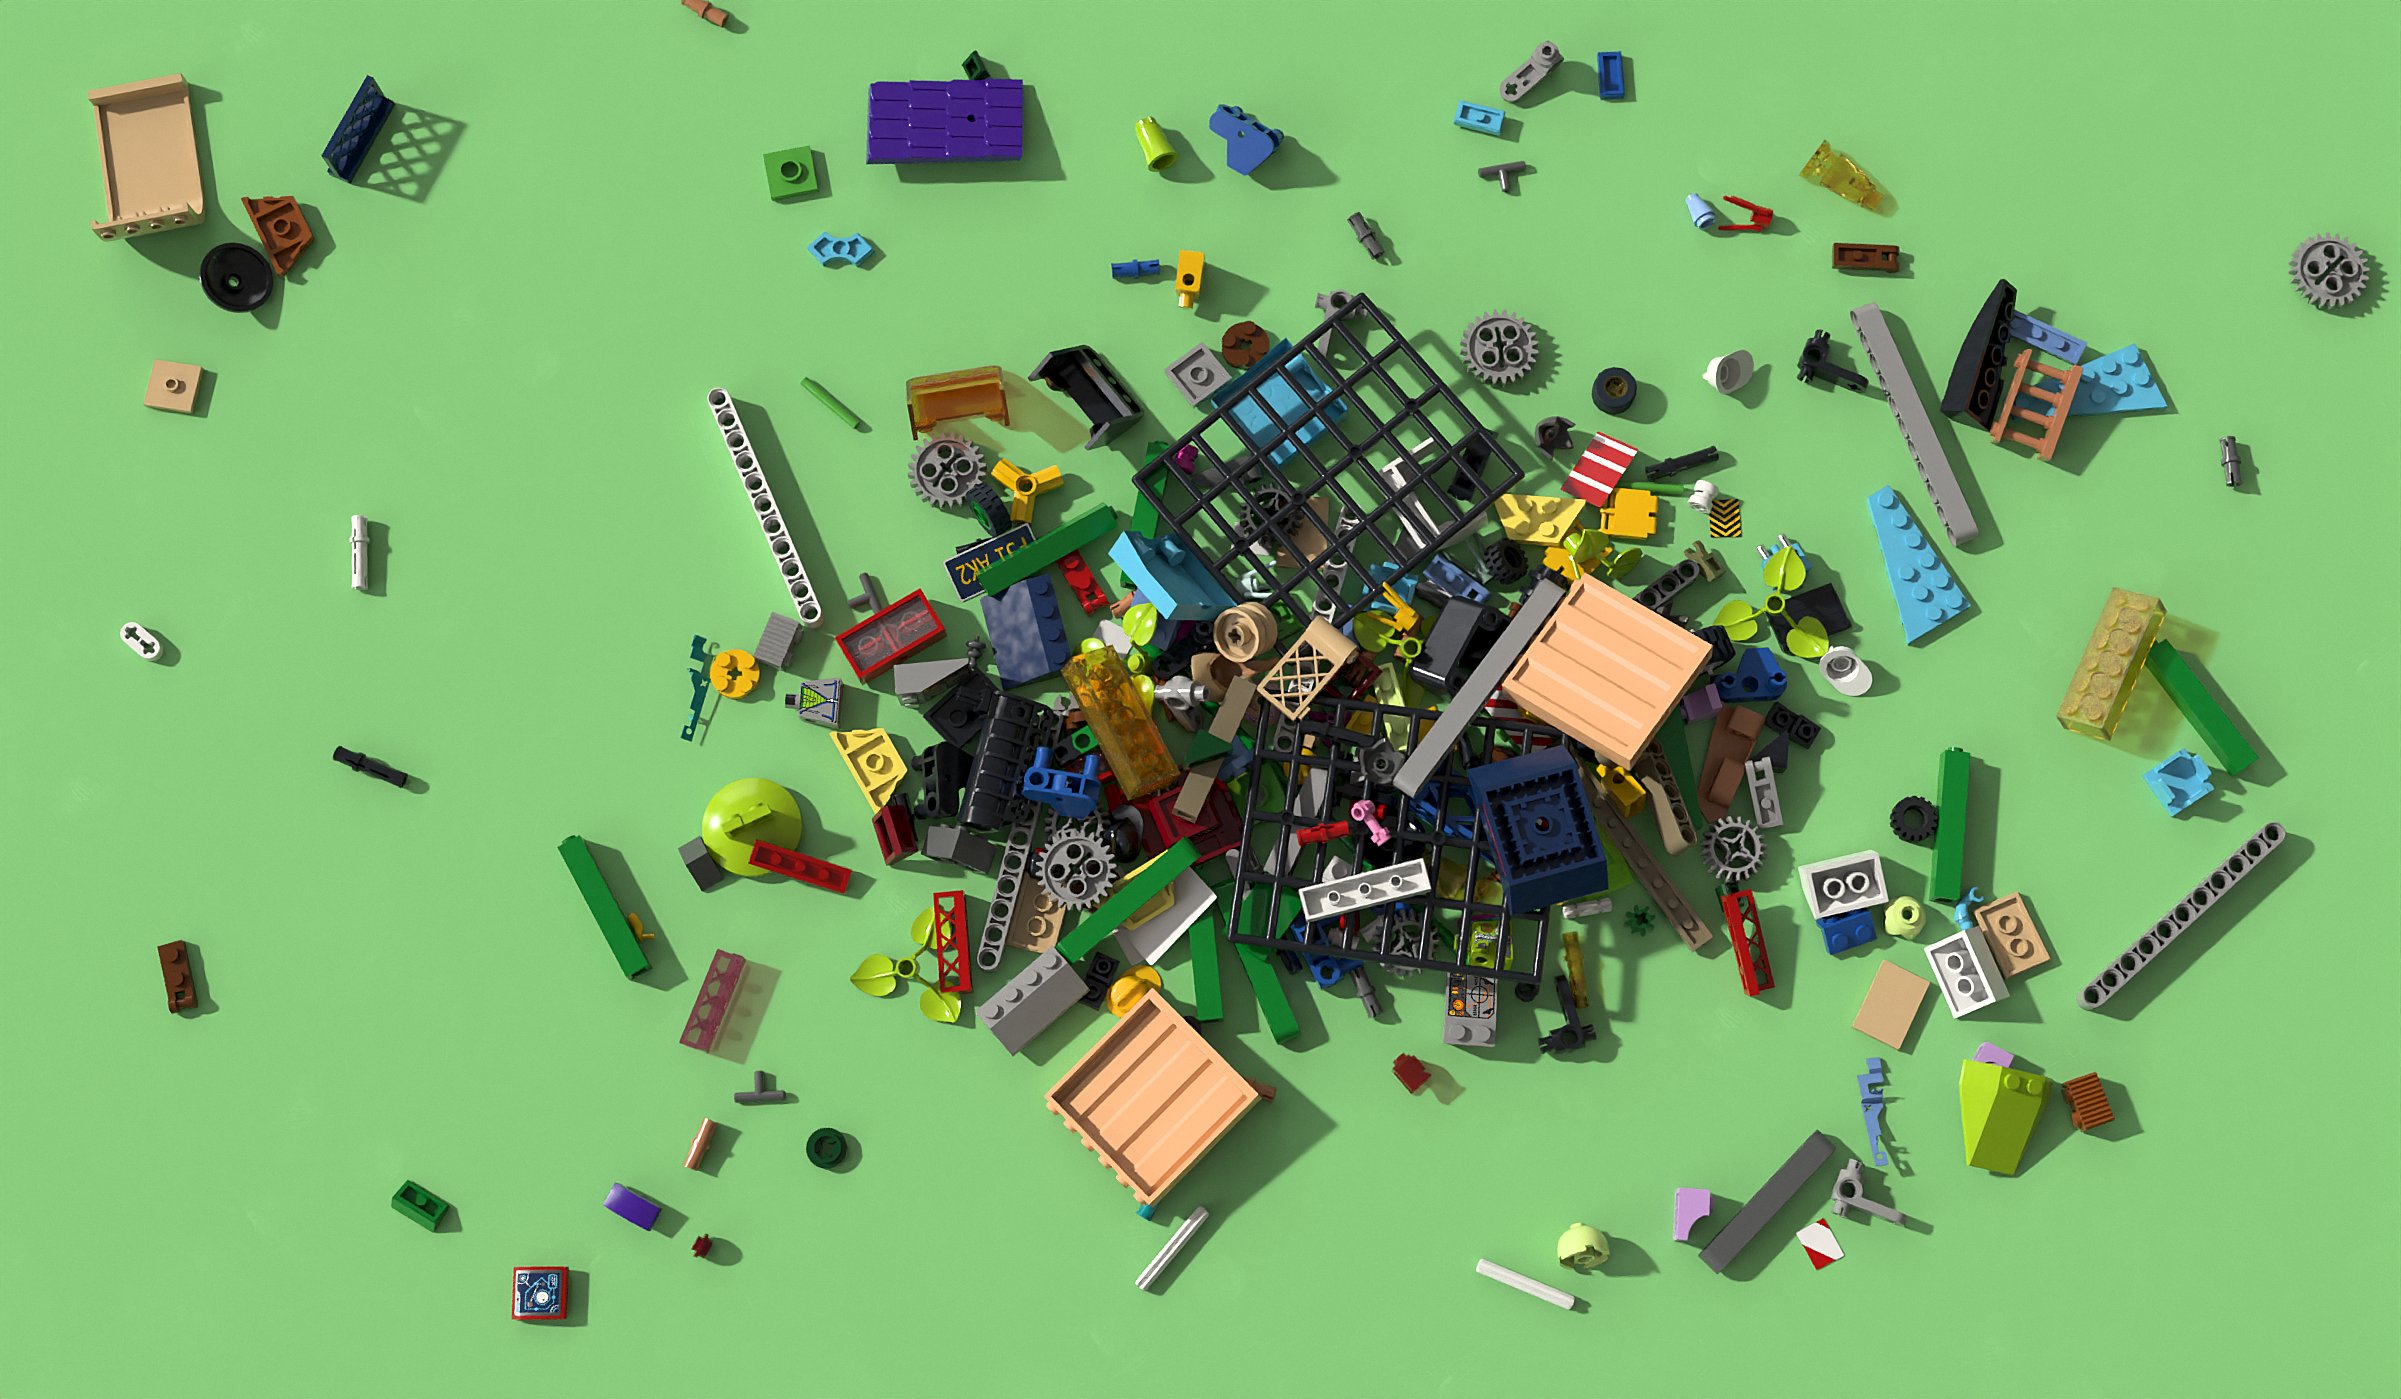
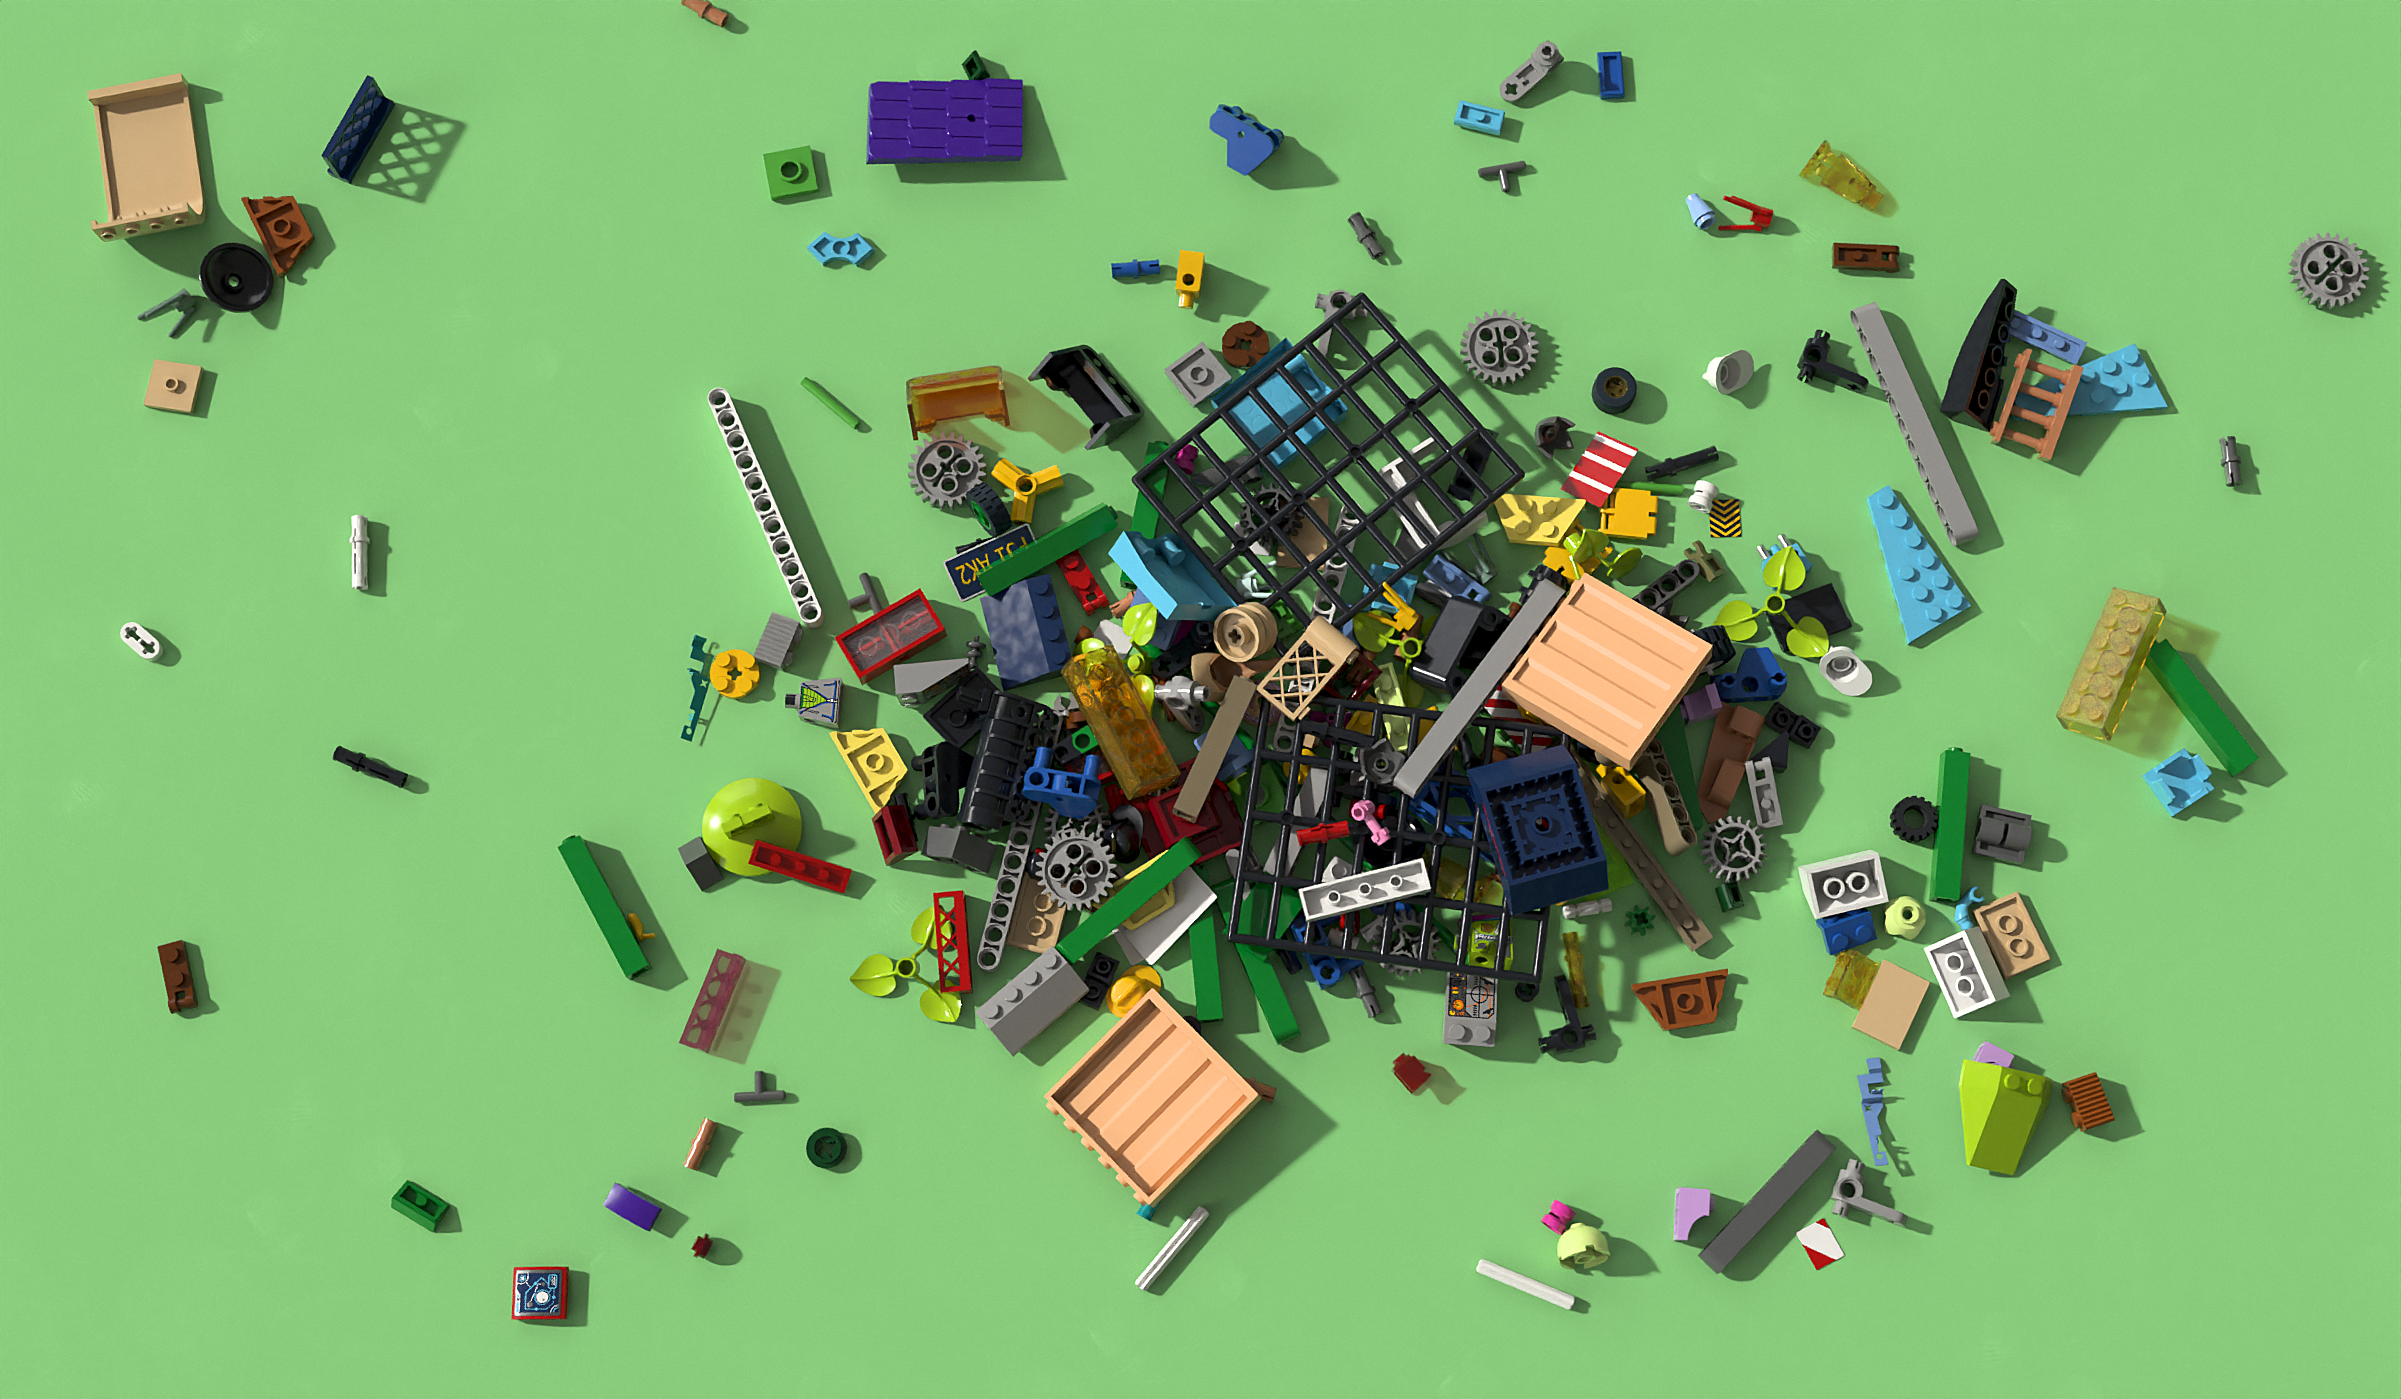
(181, 301): none -> sand green plant
(1084, 633): none -> dark orange hinge
(1155, 145): lime plant -> none
(1206, 749): dark green slope -> none
(1506, 561): black tyre -> none
(1559, 1211): none -> dark pink wheel
(1683, 999): none -> dark orange wing
(1740, 945): red fence -> none
(1851, 978): none -> clear yellow bracket
(2002, 834): none -> dark grey plate
(2191, 910): light grey beam -> none

